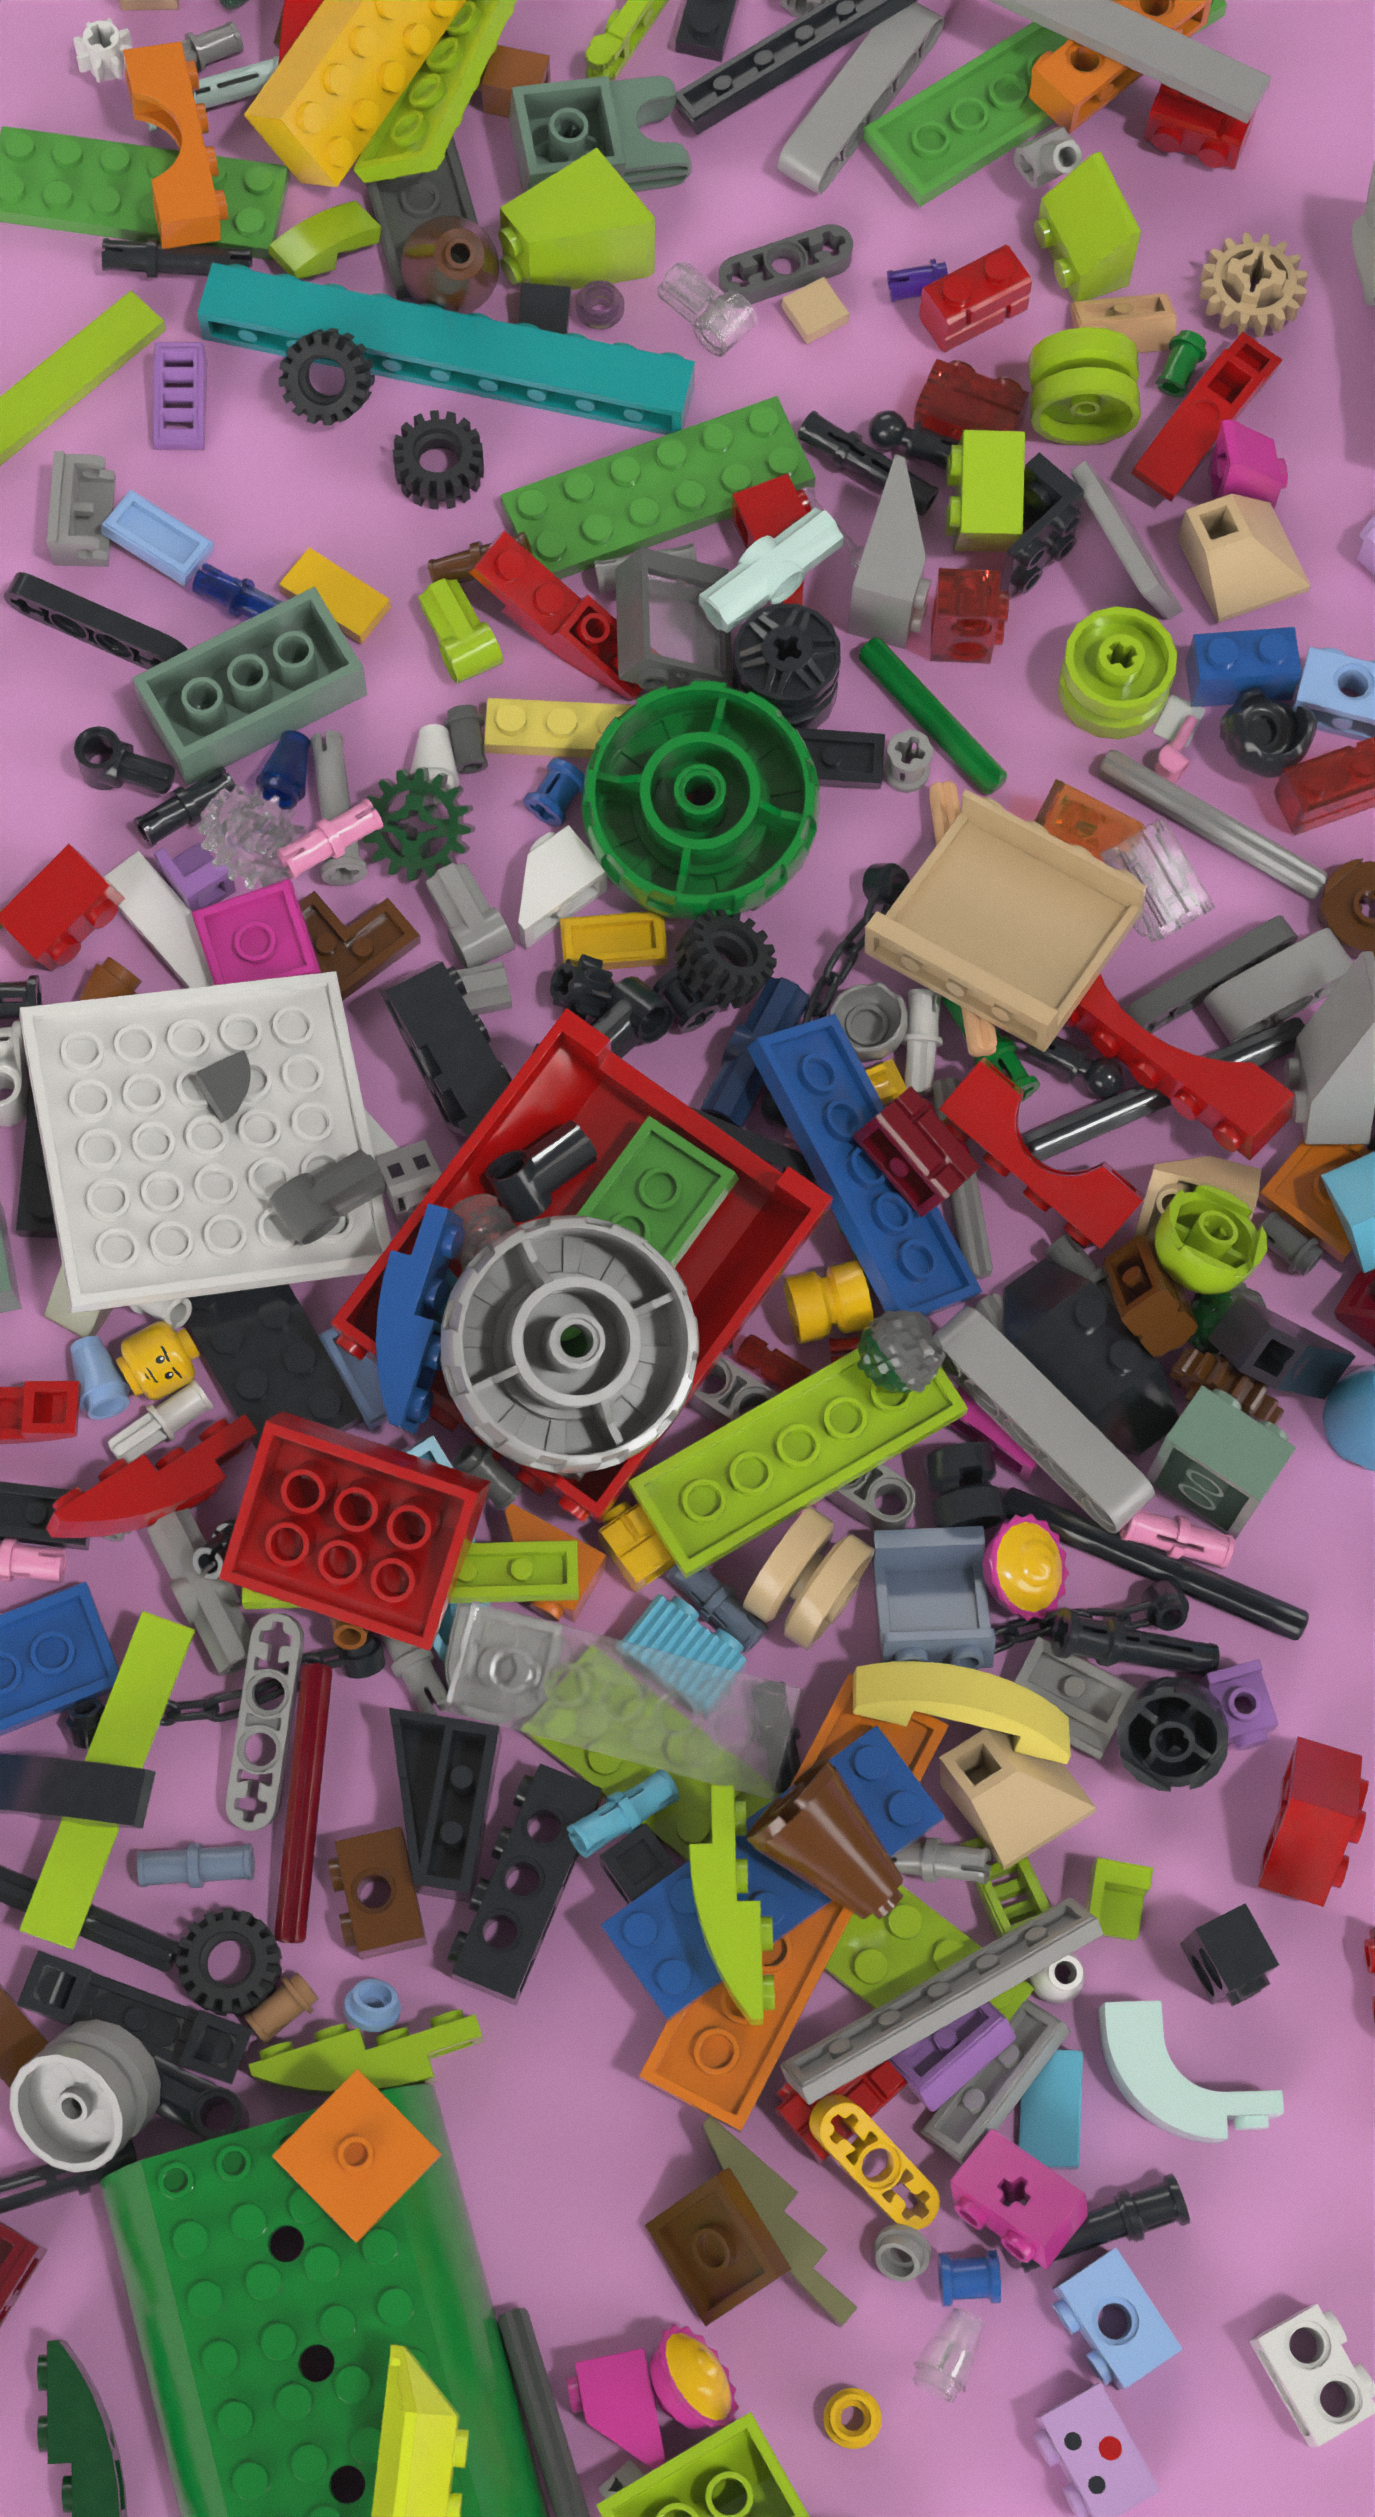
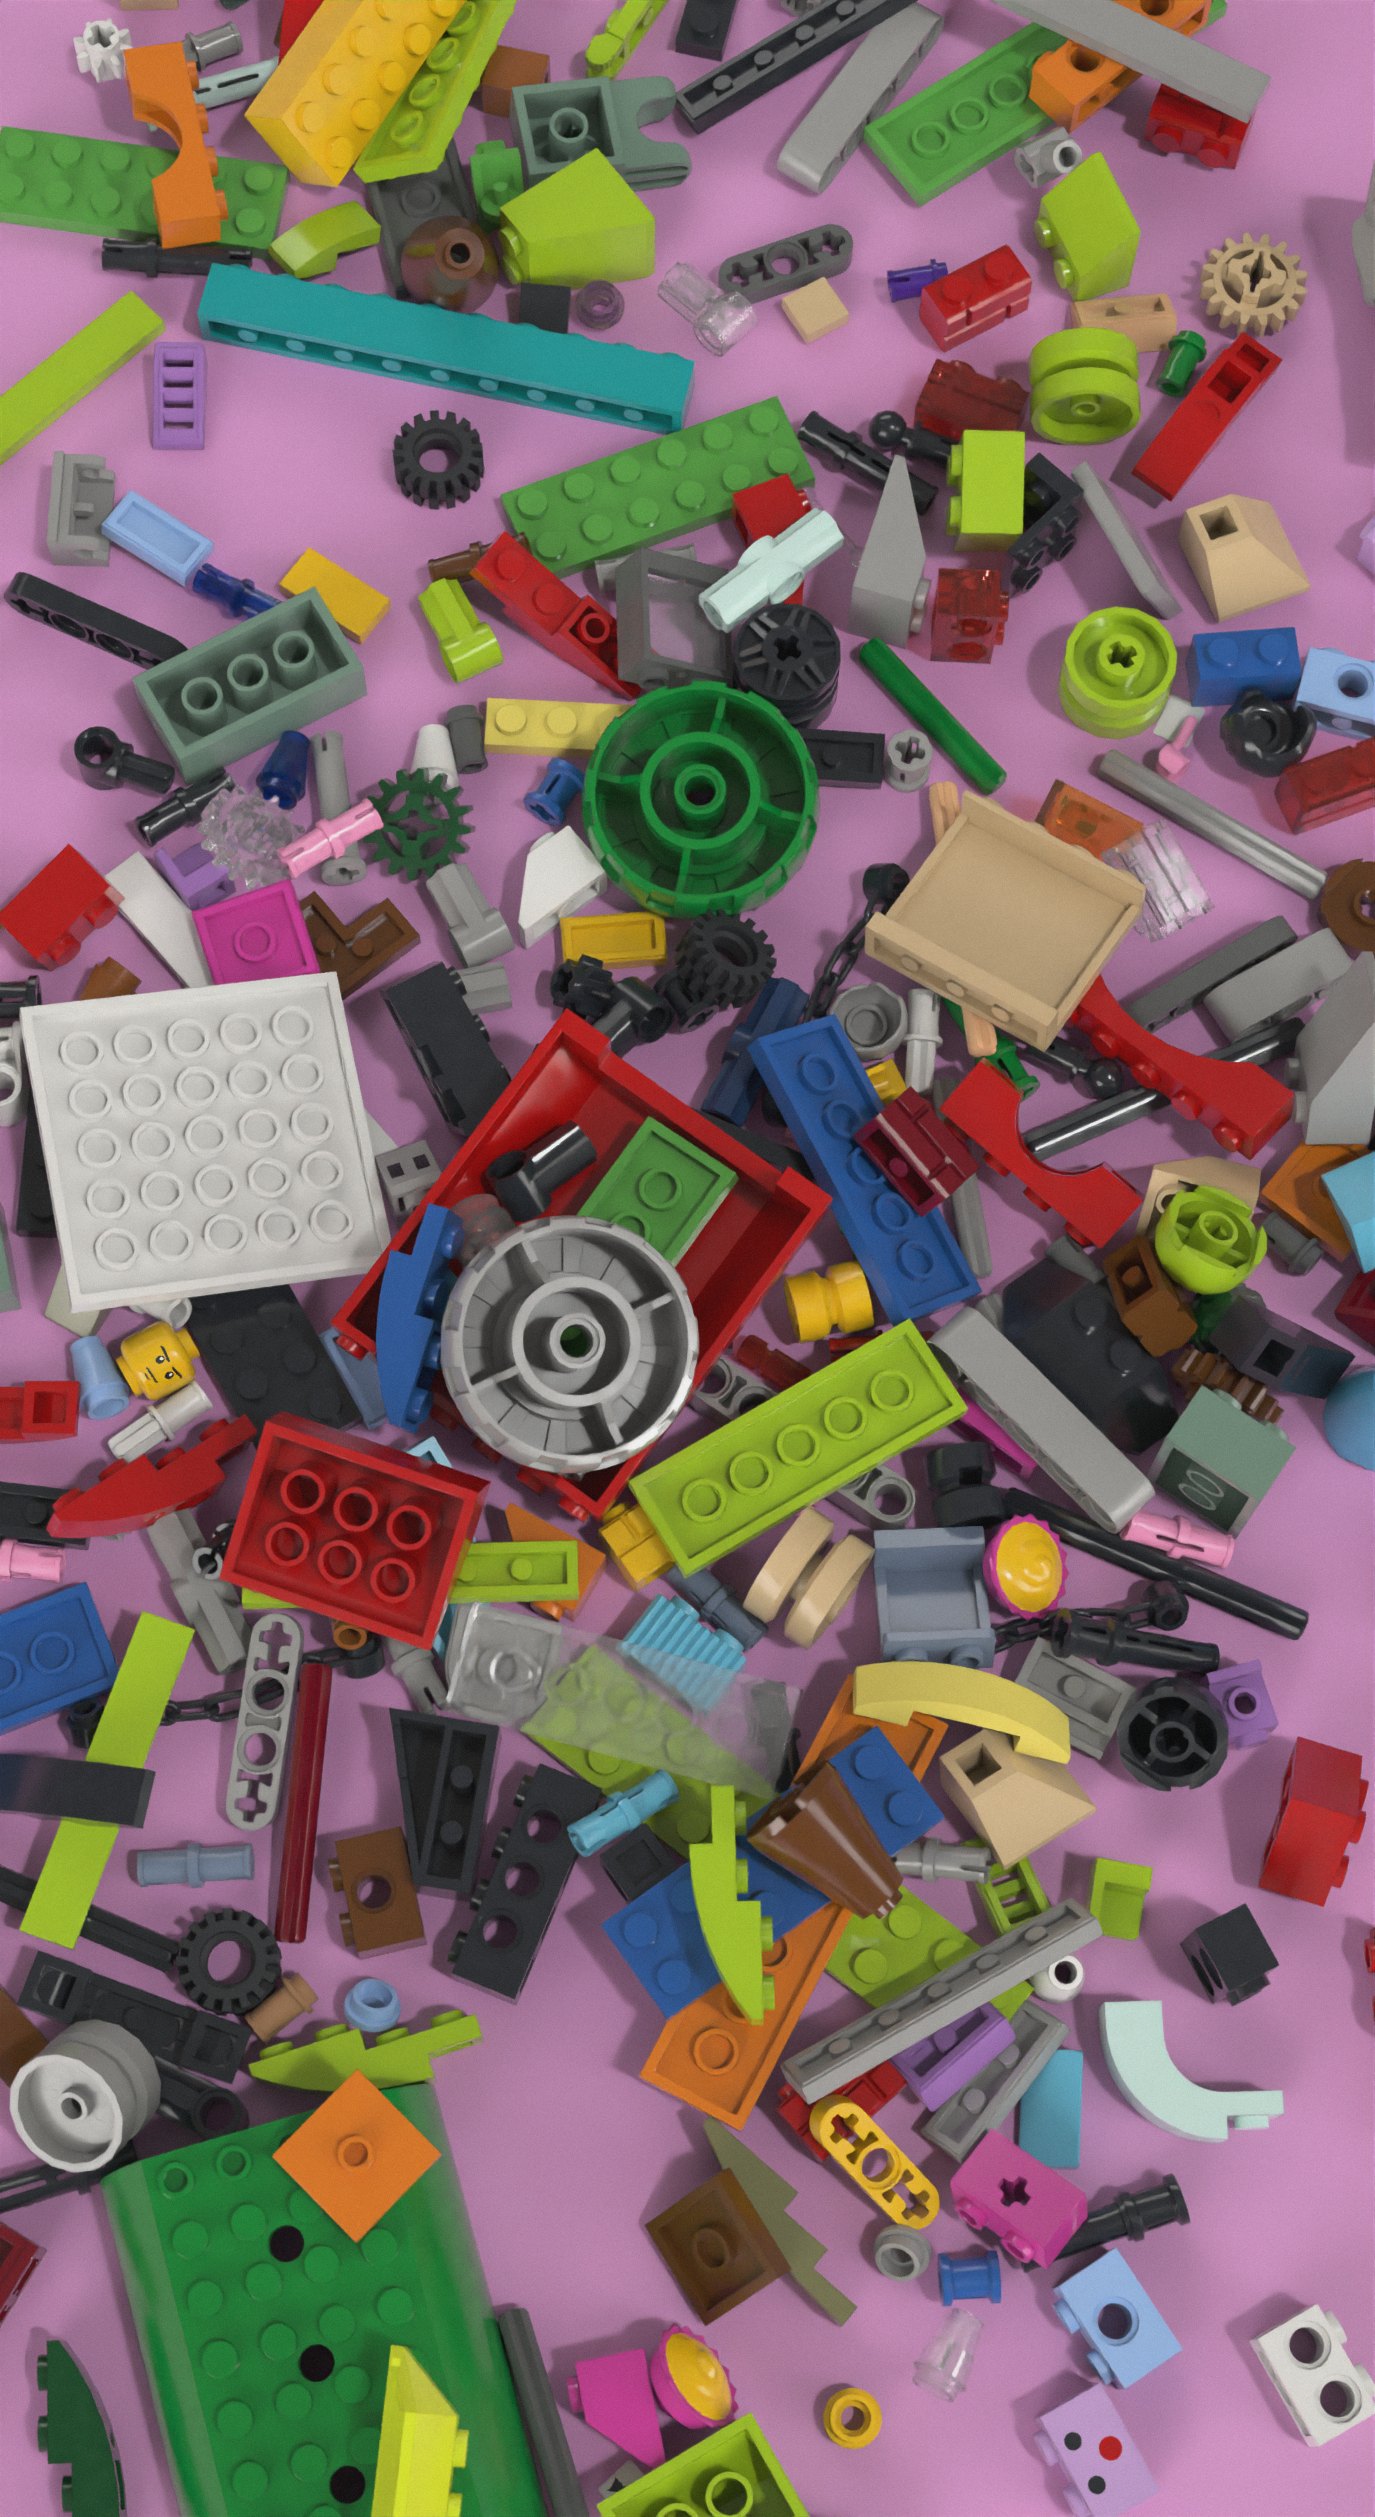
(226, 1084): dark grey tile -> none
(302, 393): black tyre -> none
(315, 1203): dark grey piece -> none
(477, 1461): dark grey pin -> none
(495, 181): none -> bright green hips
(900, 1351): dark grey piece -> none
(1246, 464): dark pink slope -> none

